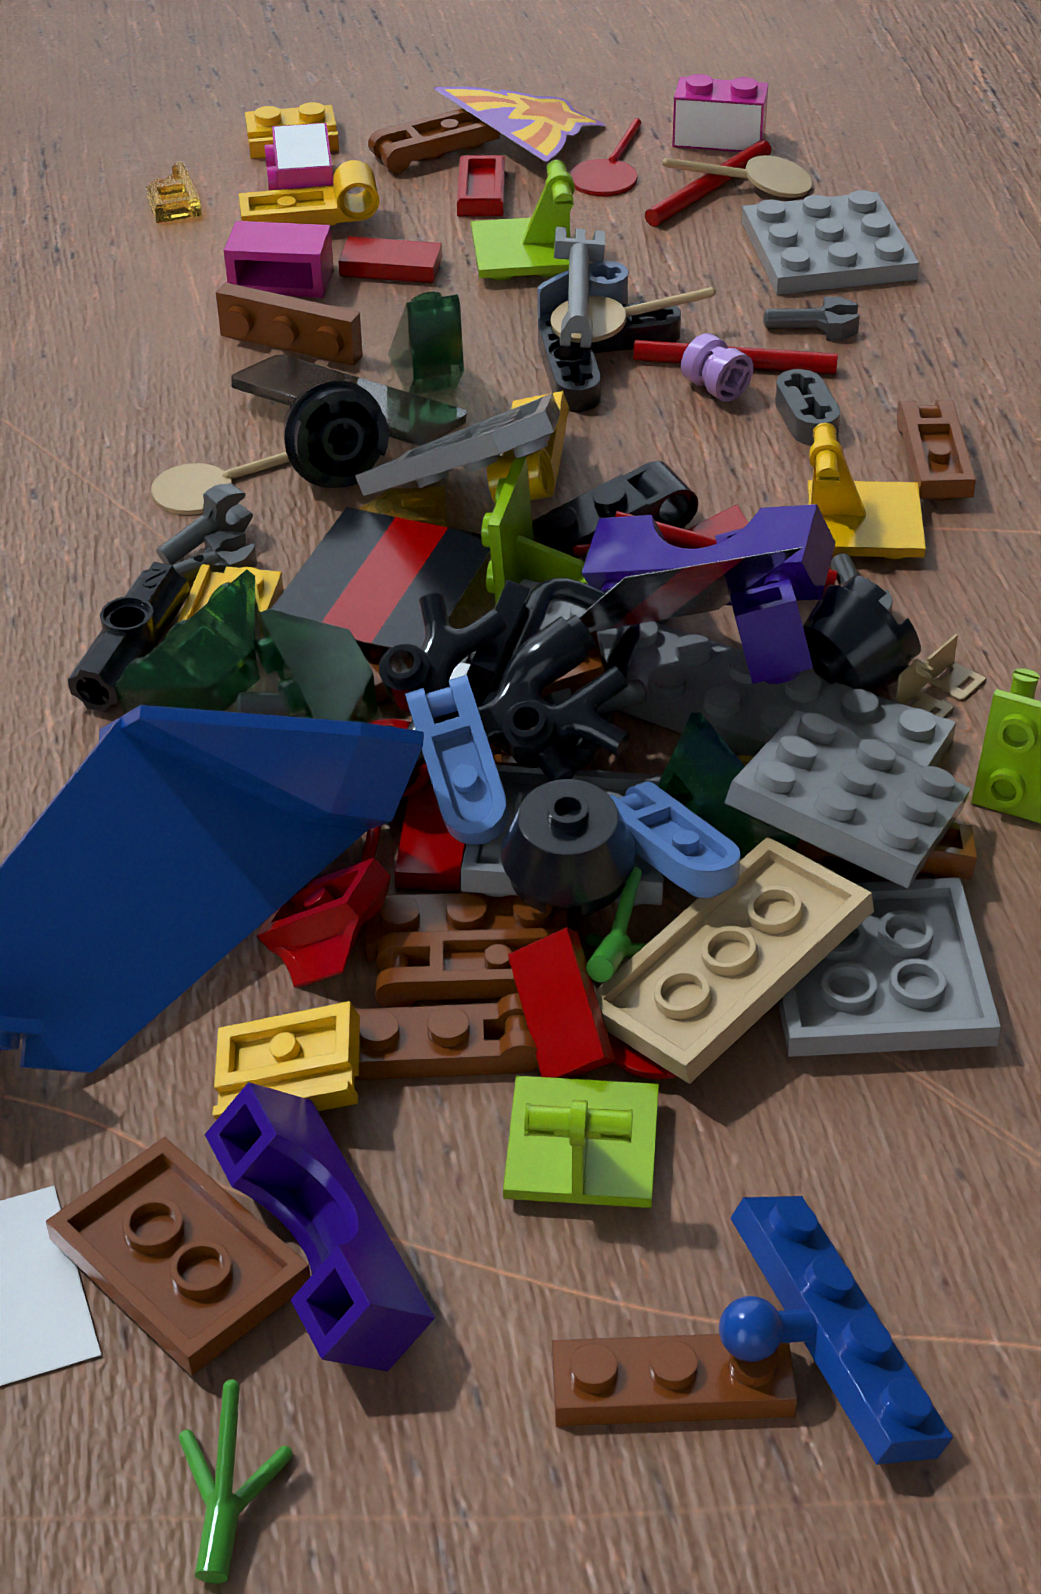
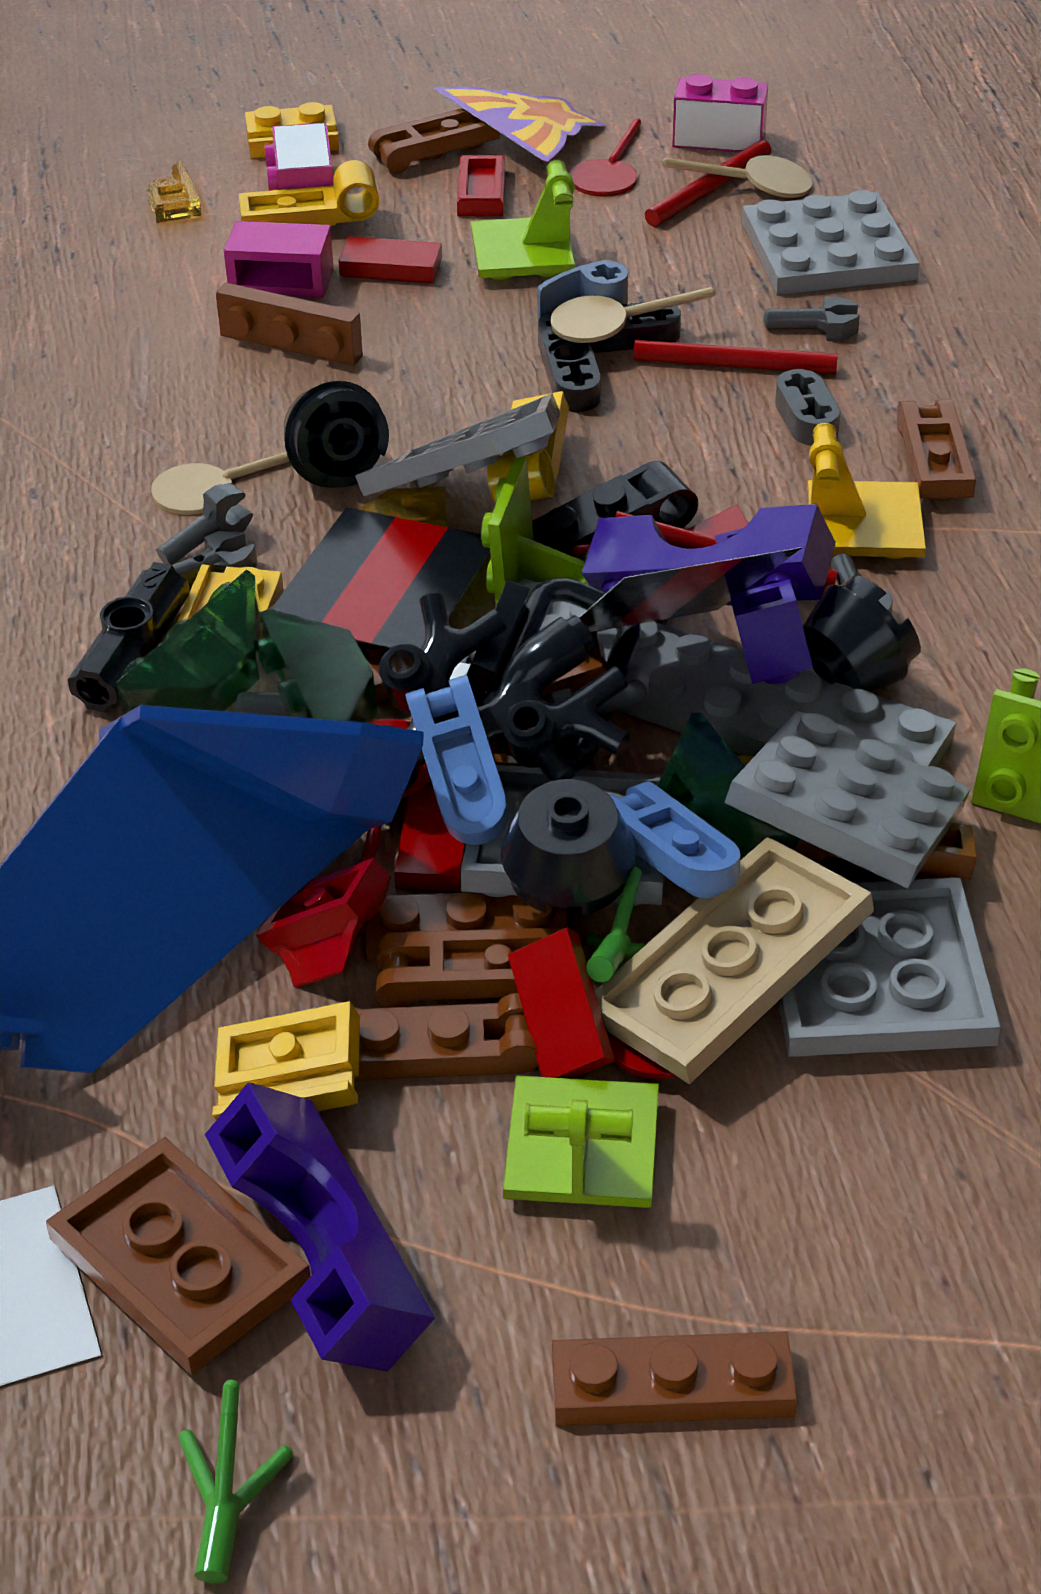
(407, 414): clear smoke piece -> none
(429, 344): clear green slope -> none
(579, 253): light grey hinge -> none
(717, 367): lavender wheel -> none
(836, 1326): blue plate -> none
(921, 673): tan piece -> none

